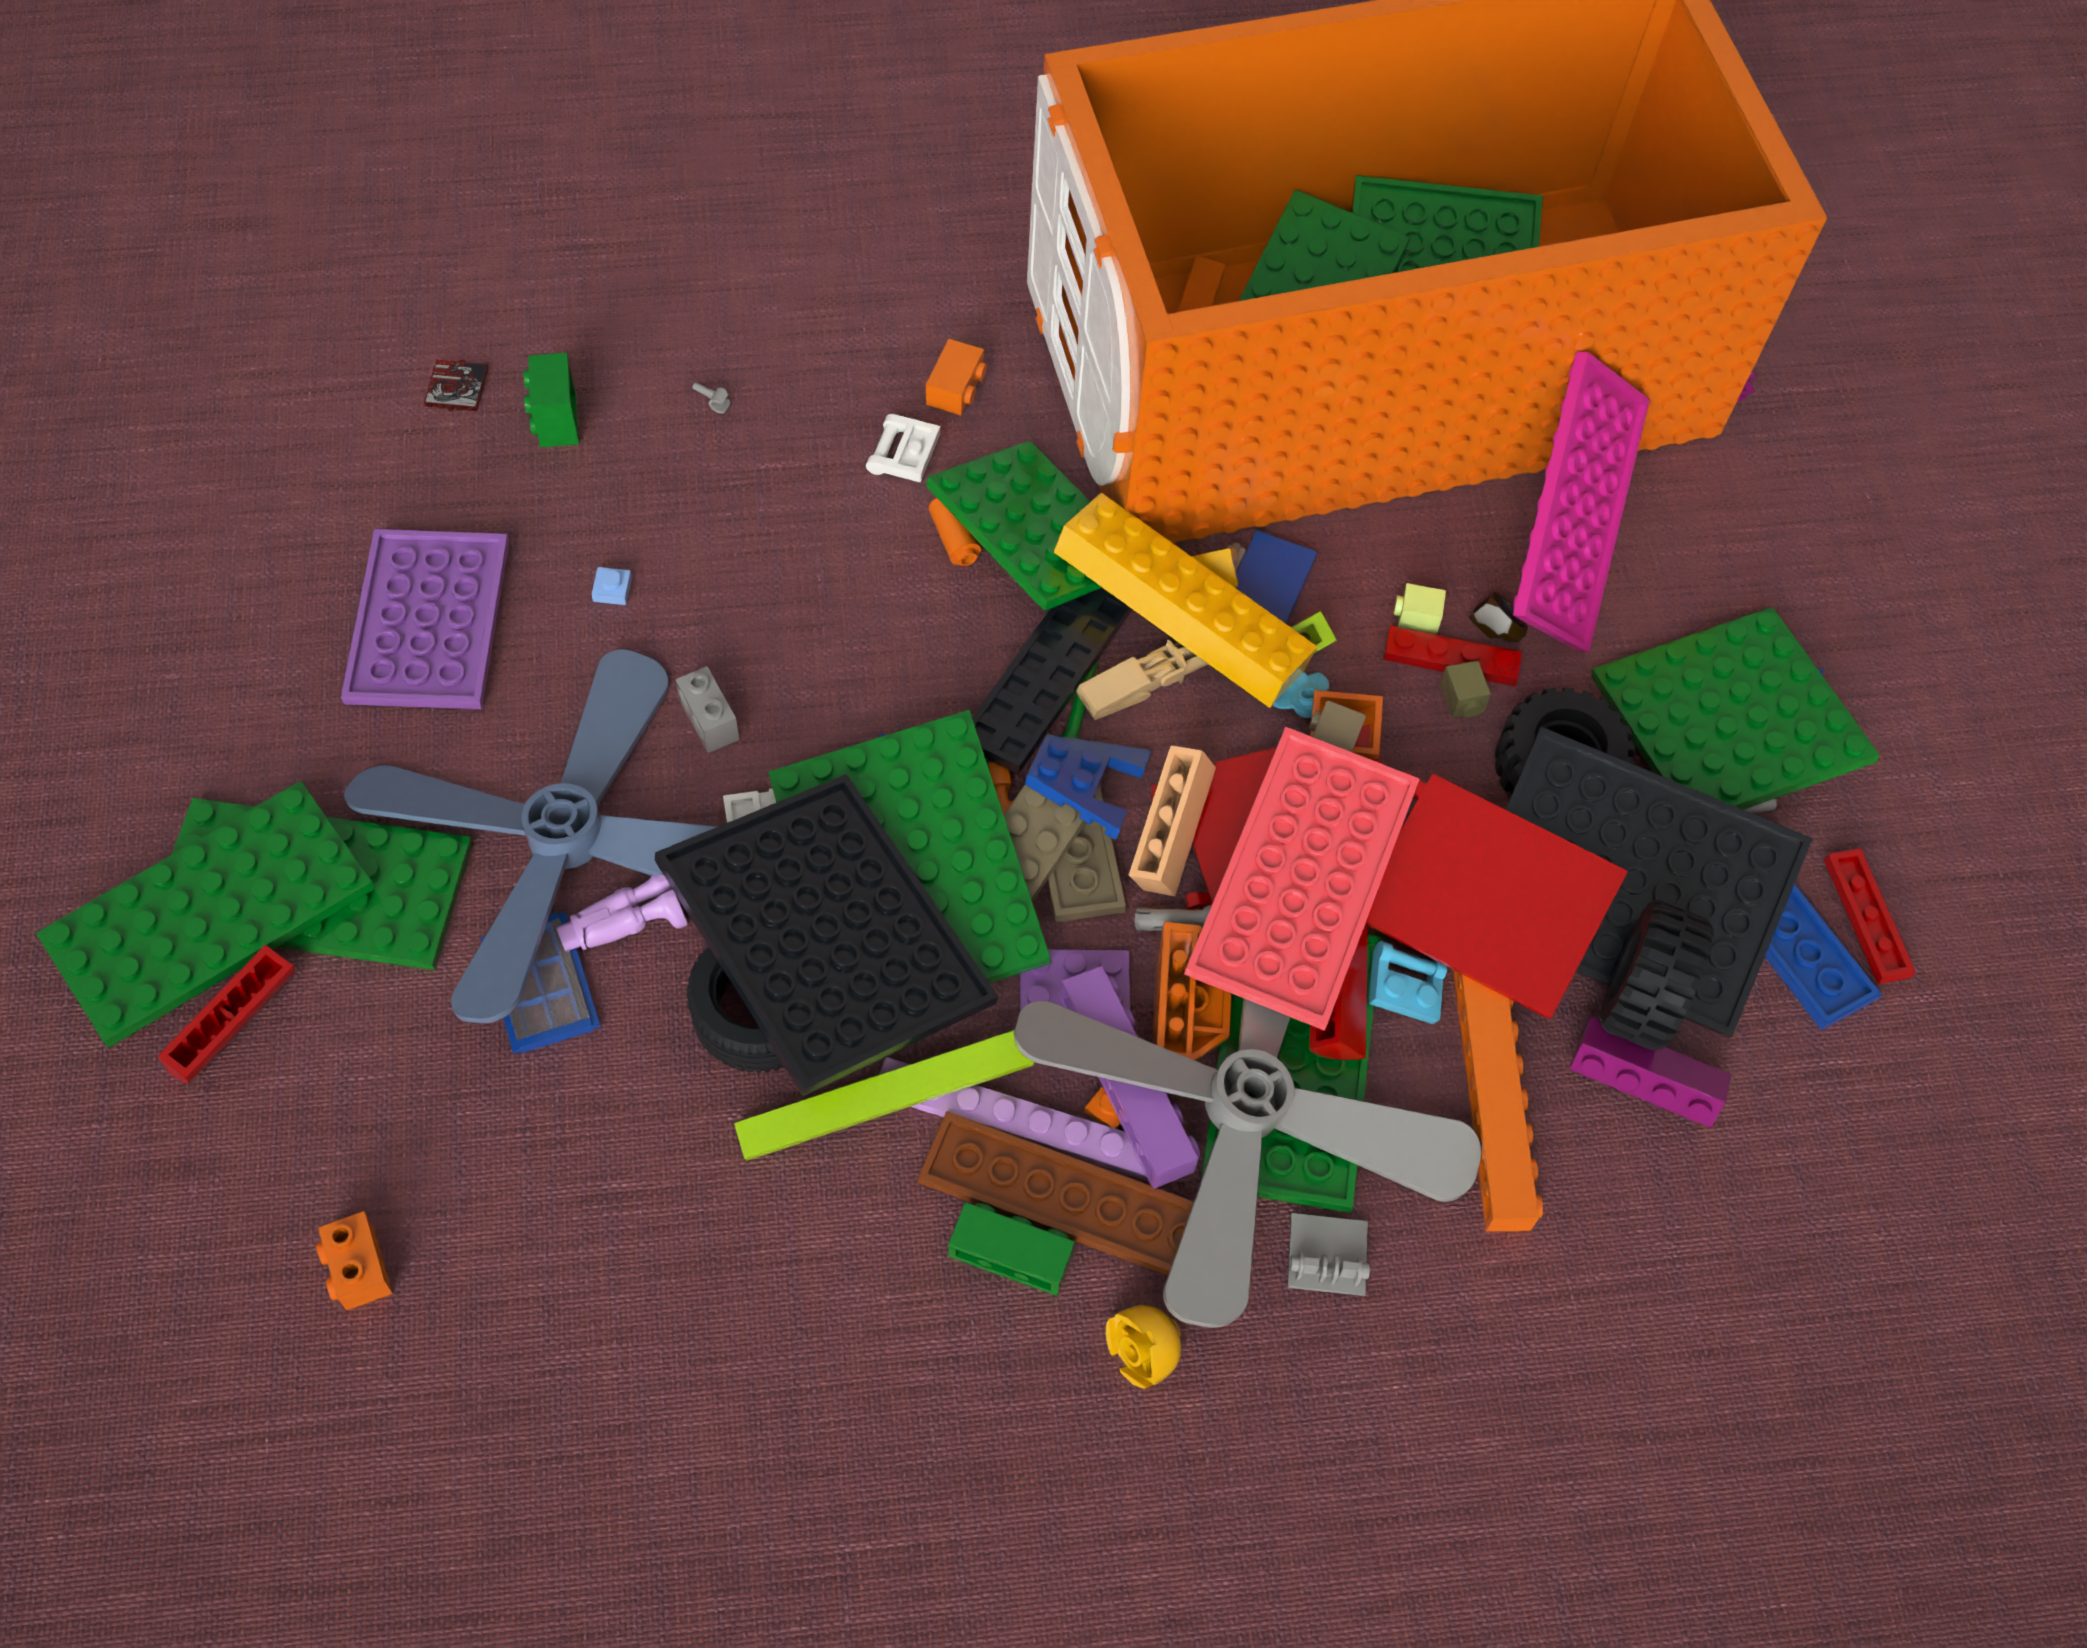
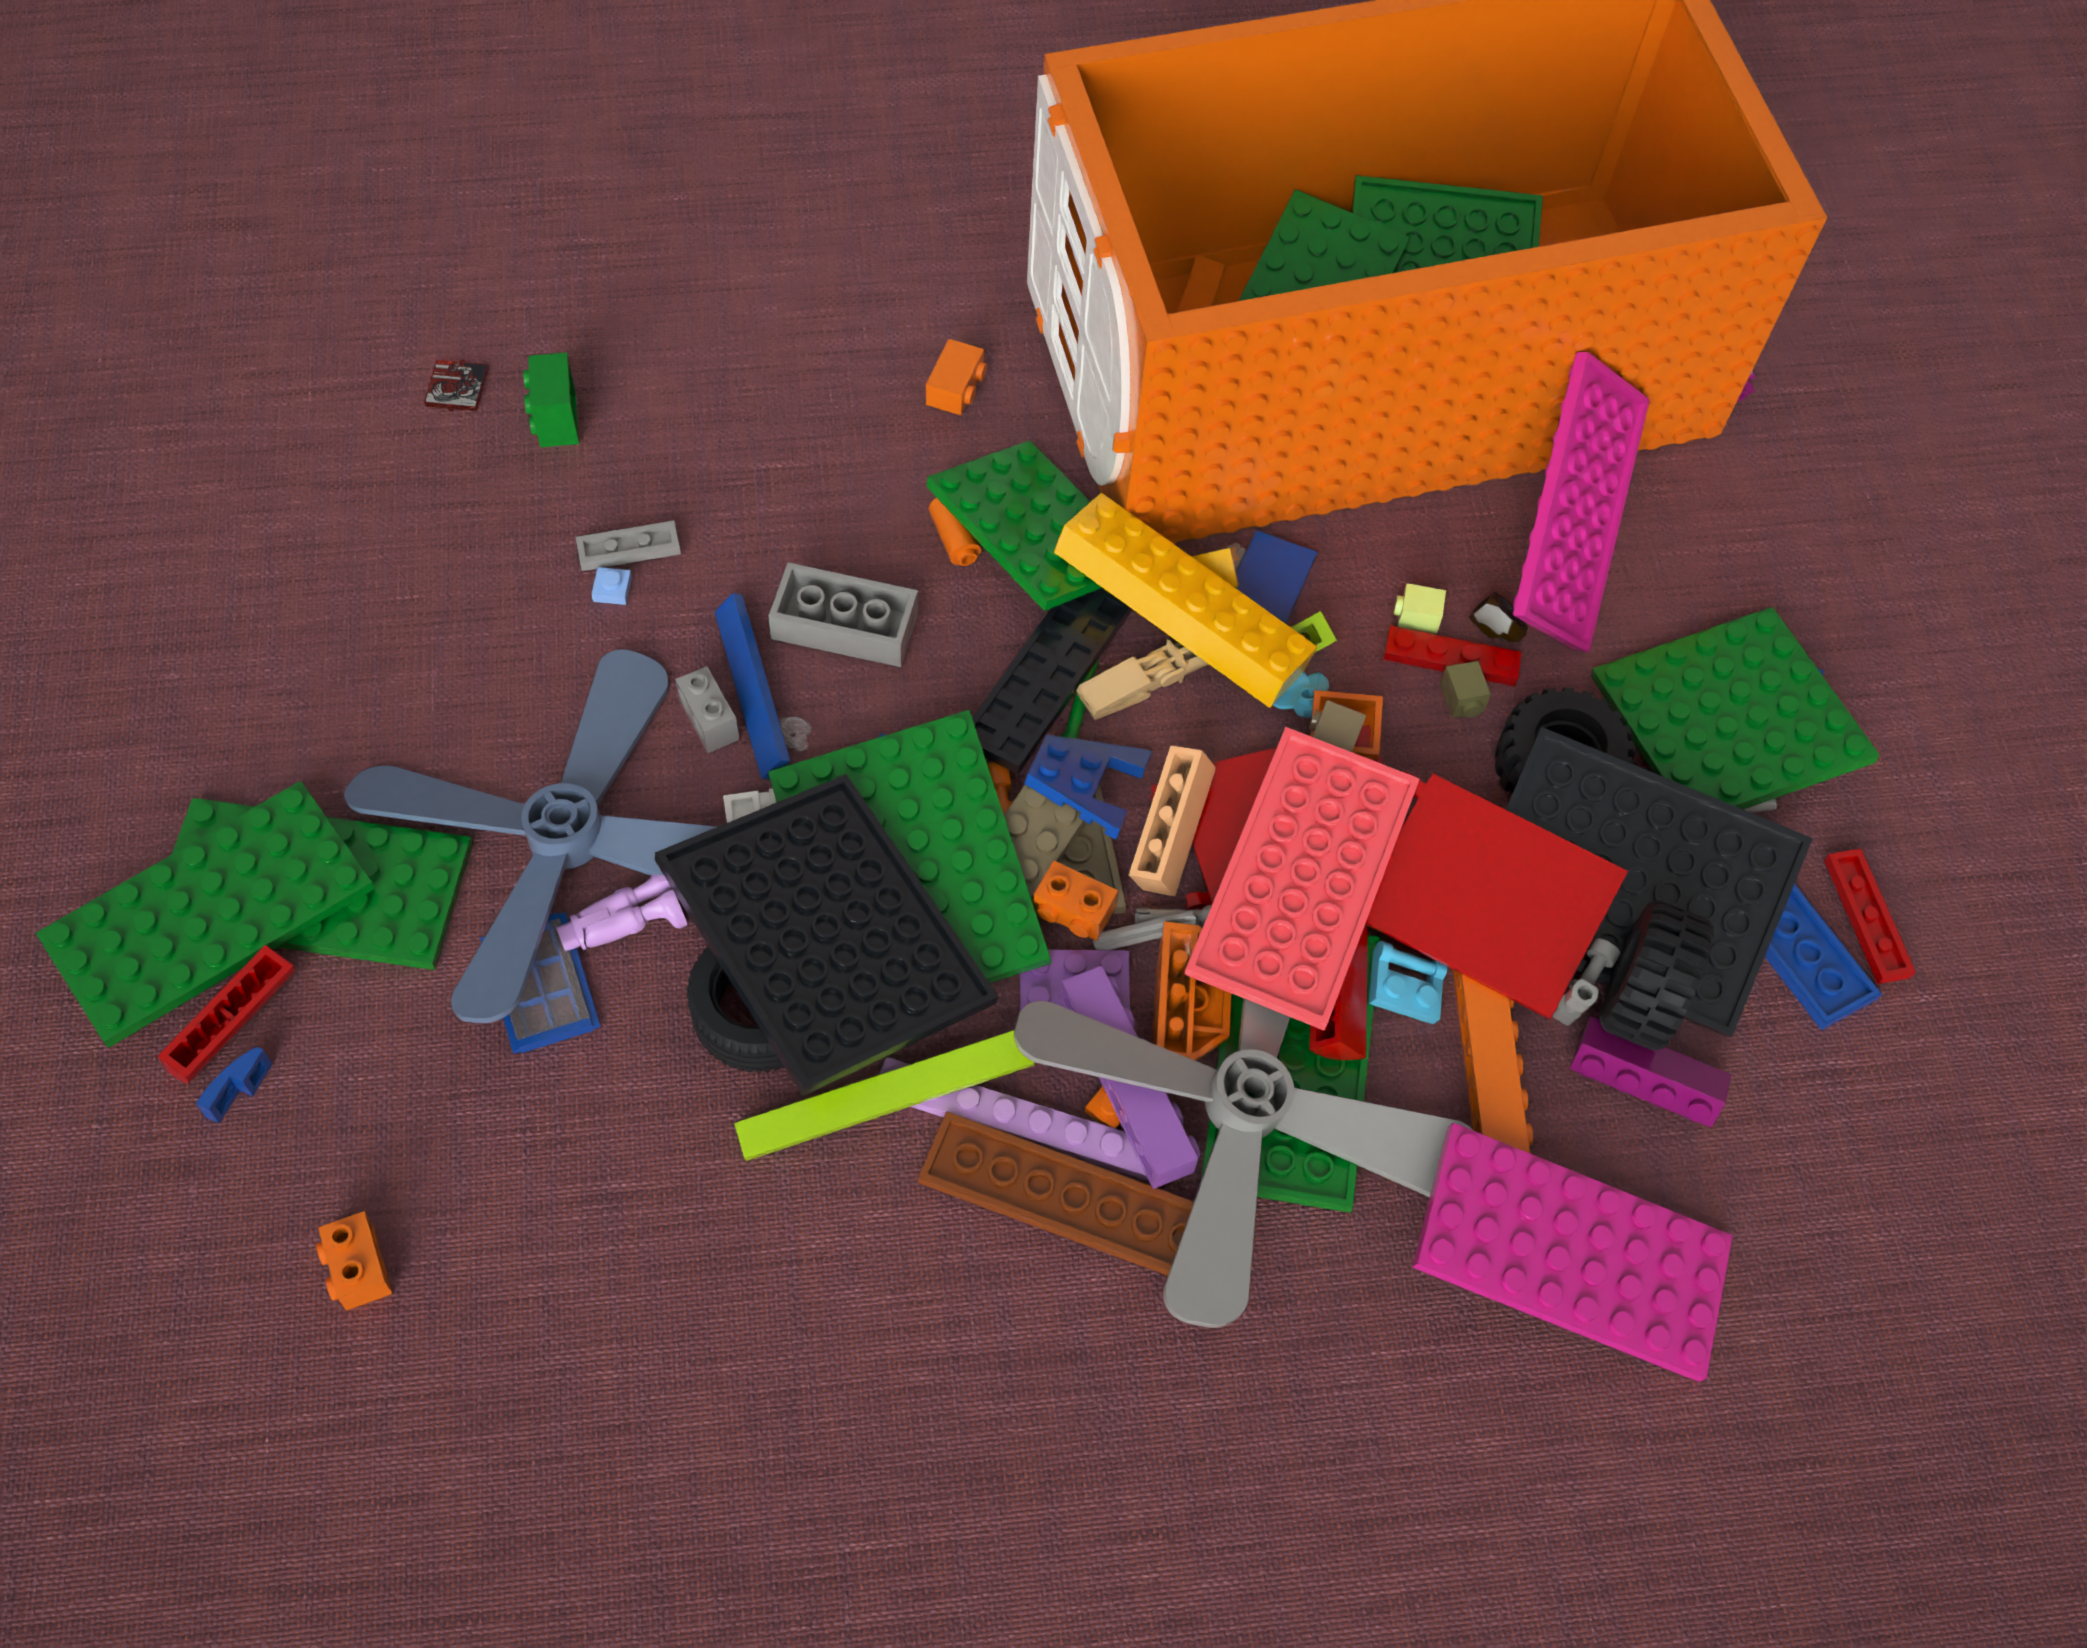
(241, 1075): none -> blue slope
(426, 619): medium lavender plate -> none
(628, 545): none -> light grey plate
(717, 398): light grey hand -> none
(751, 685): none -> blue tile
(800, 728): none -> clear plate
(844, 614): none -> light grey brick
(913, 450): white plate -> none
(1011, 1247): green brick -> none
(1074, 901): none -> orange brick
(1141, 931): none -> light grey axle
(1145, 1342): yellow cylinder -> none
(1328, 1254): light grey hinge -> none
(1574, 1252): none -> dark pink plate
(1582, 992): none -> light grey bar

